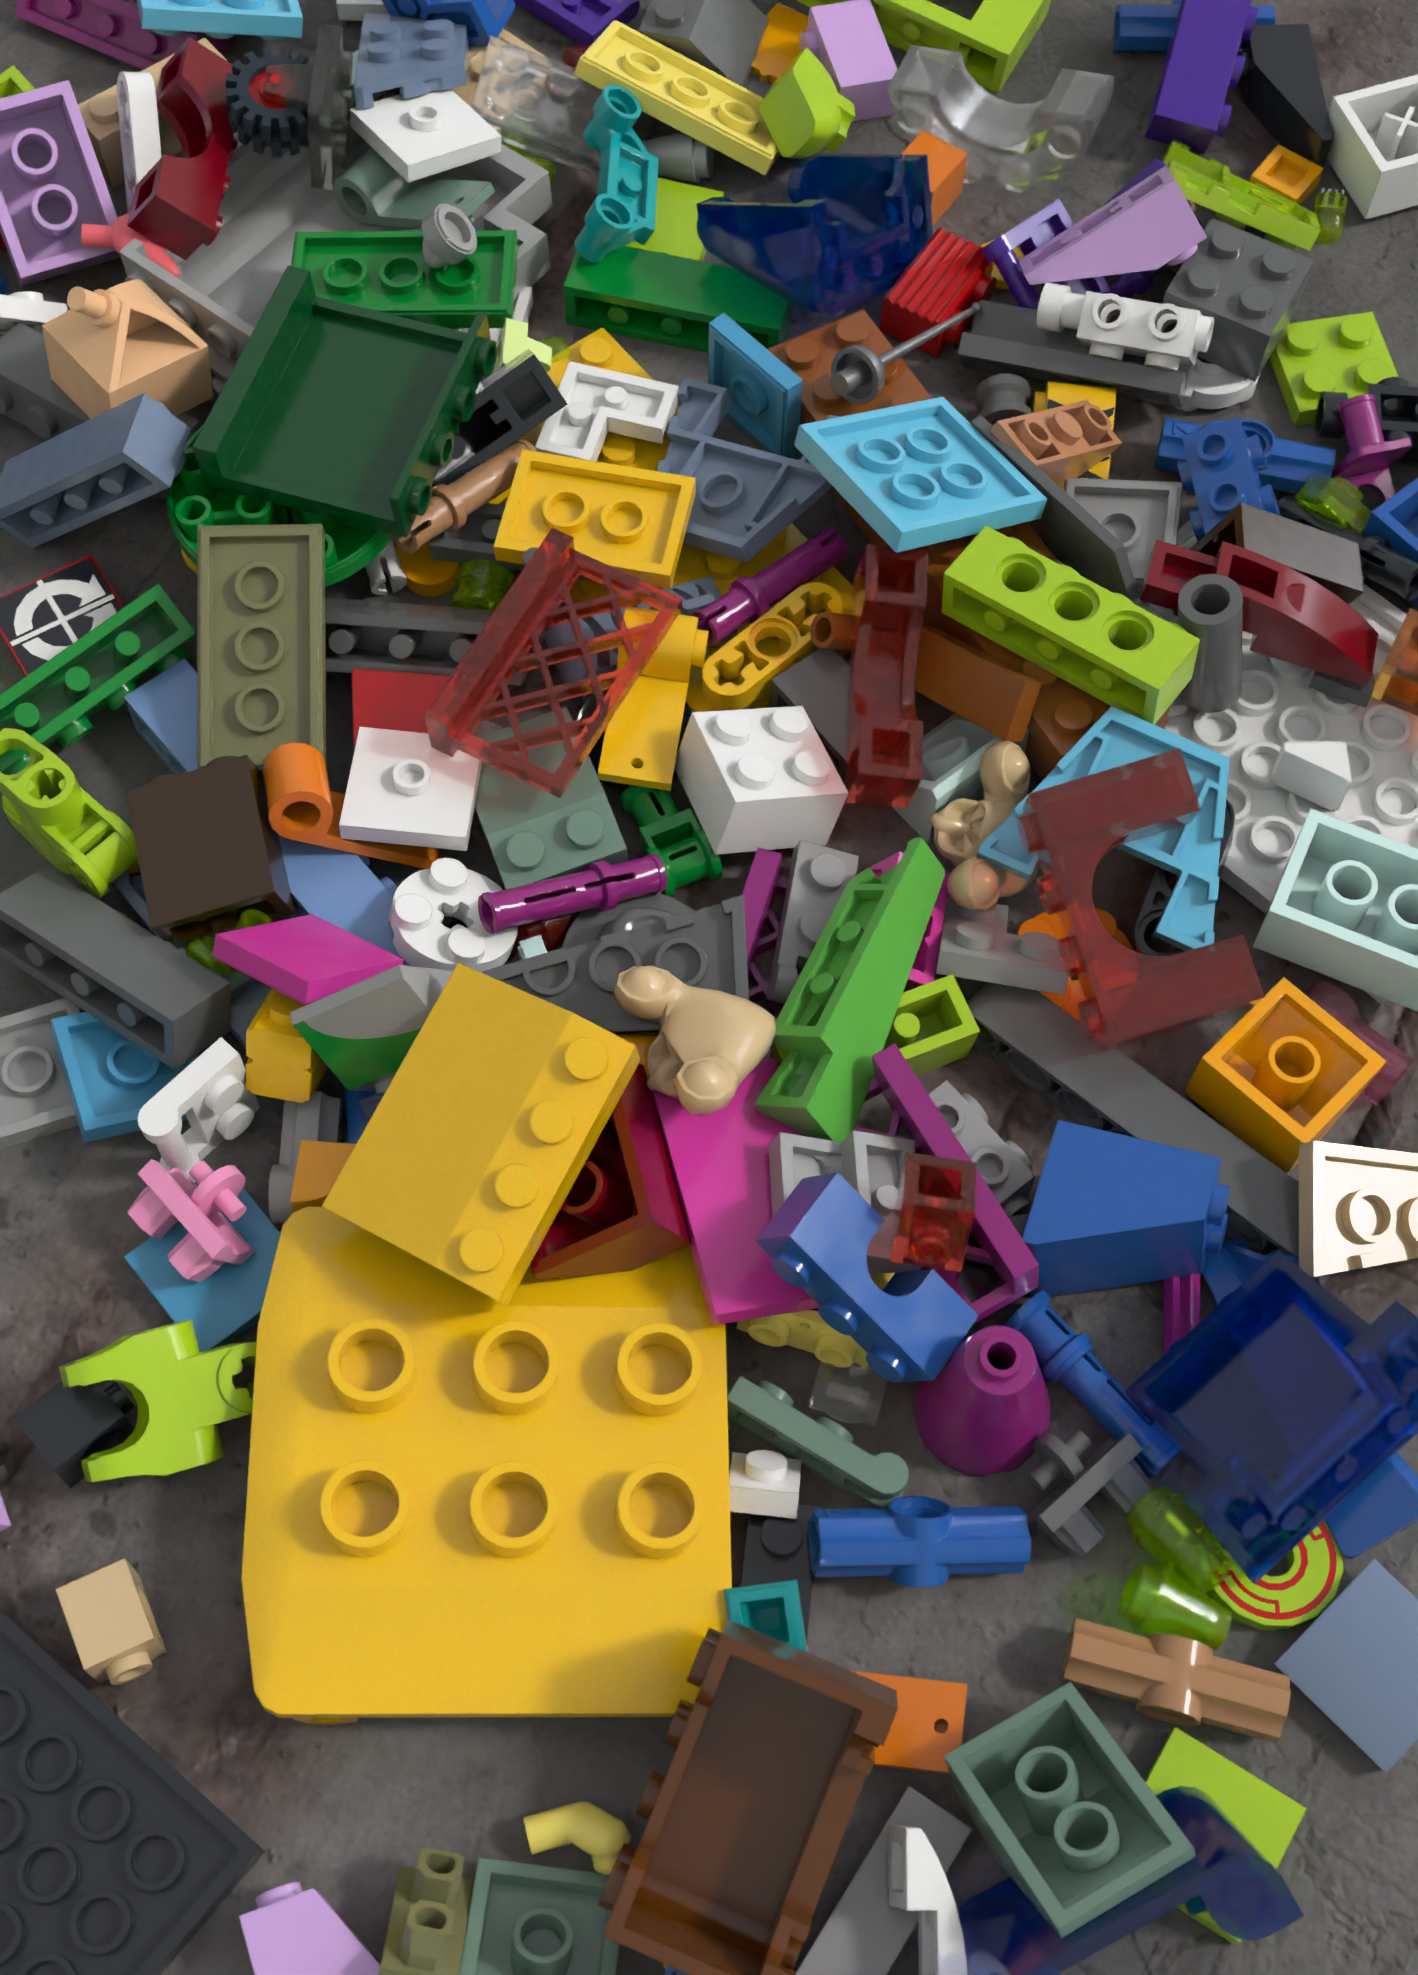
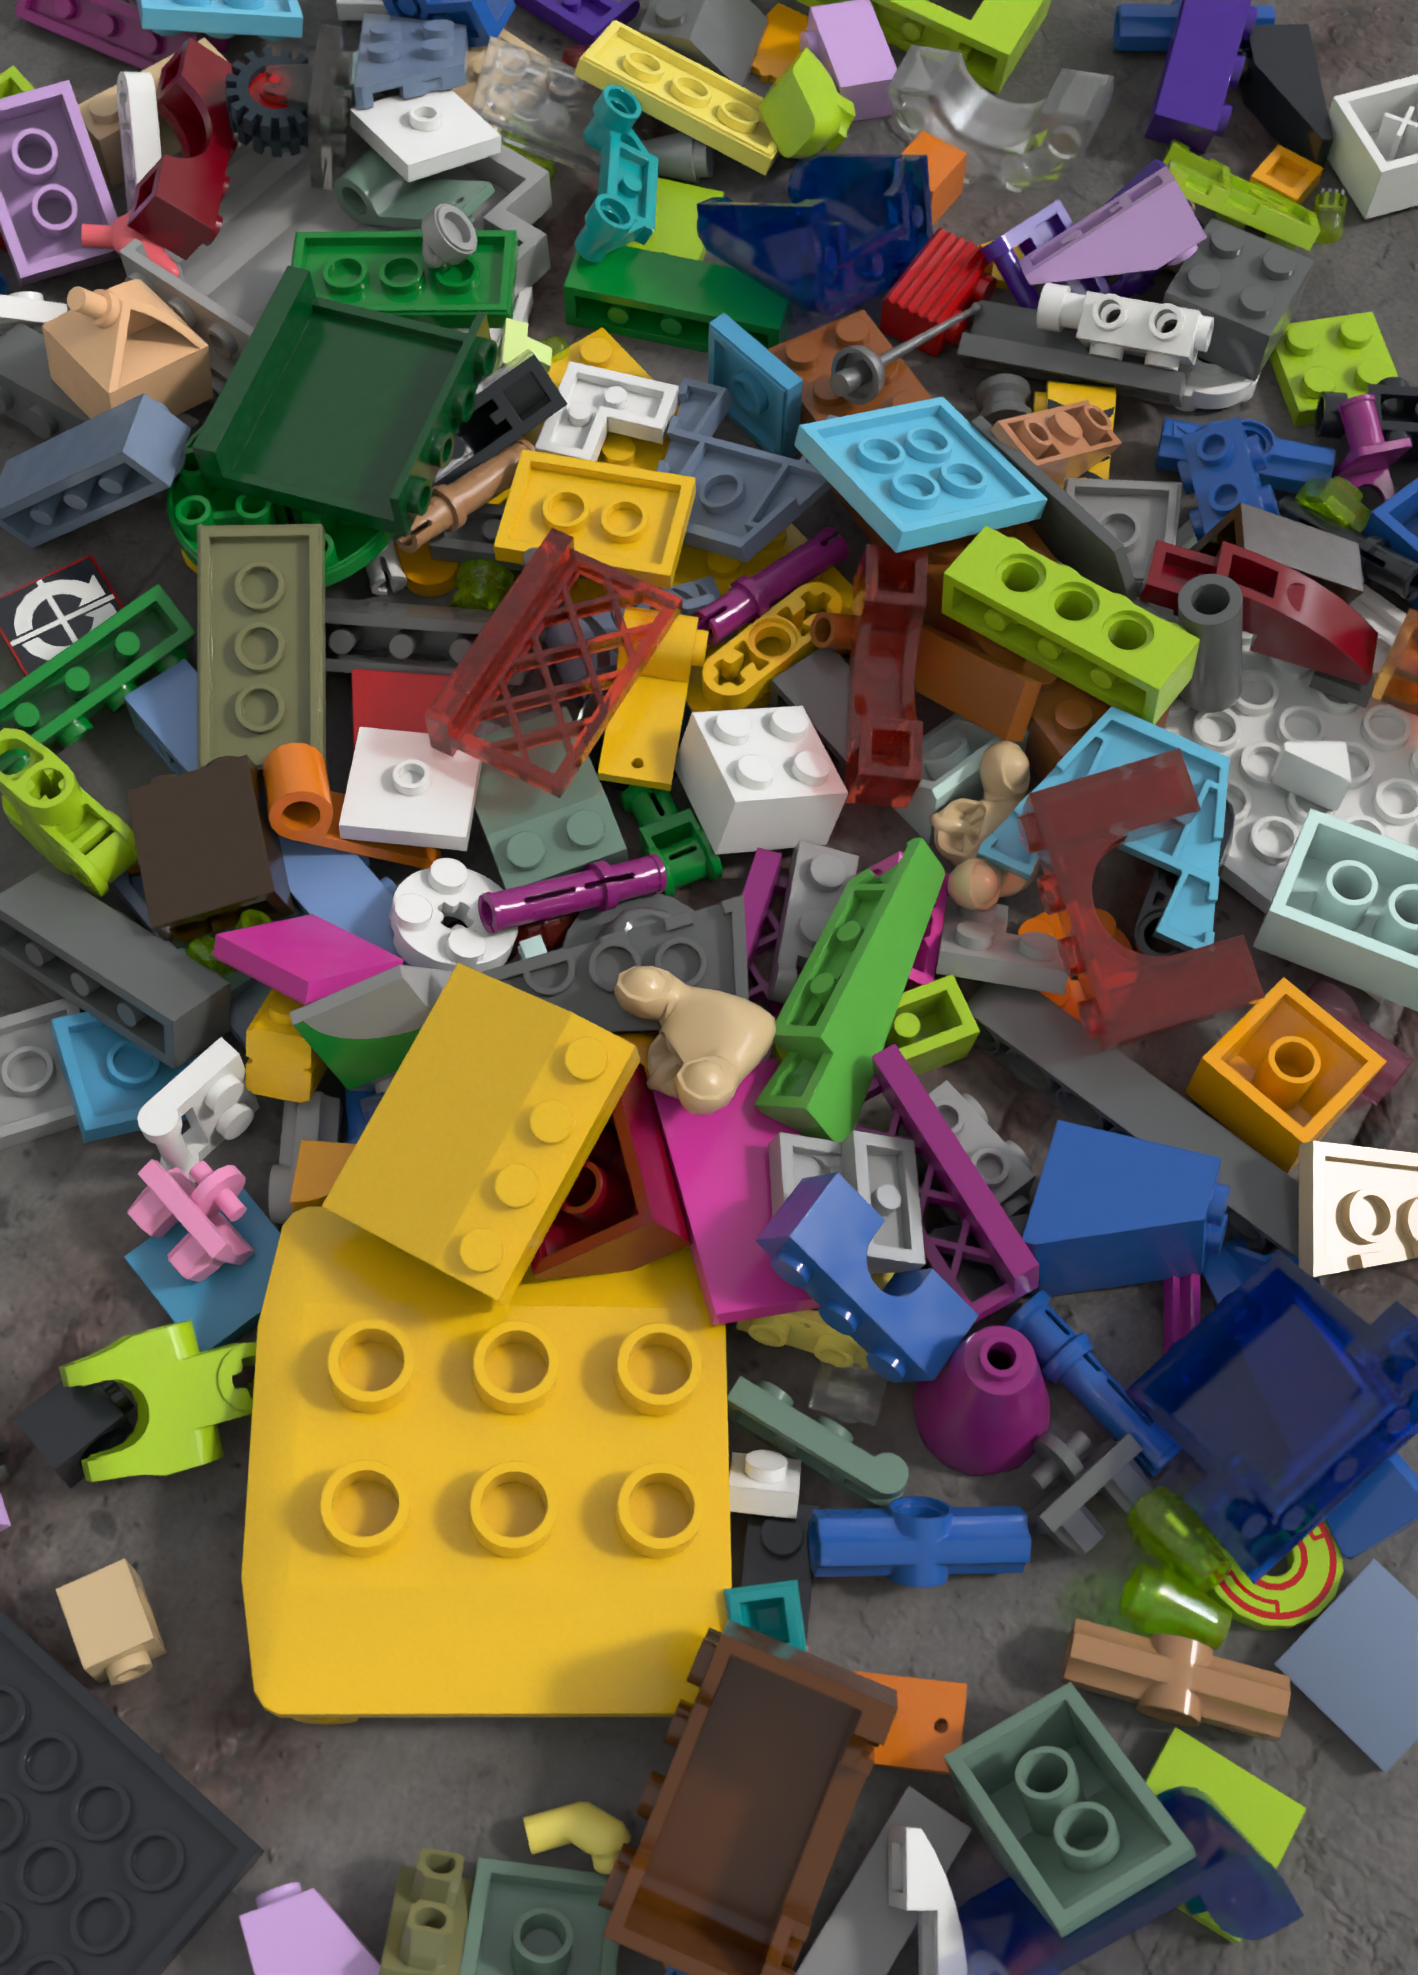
(934, 1212): clear red brick -> none

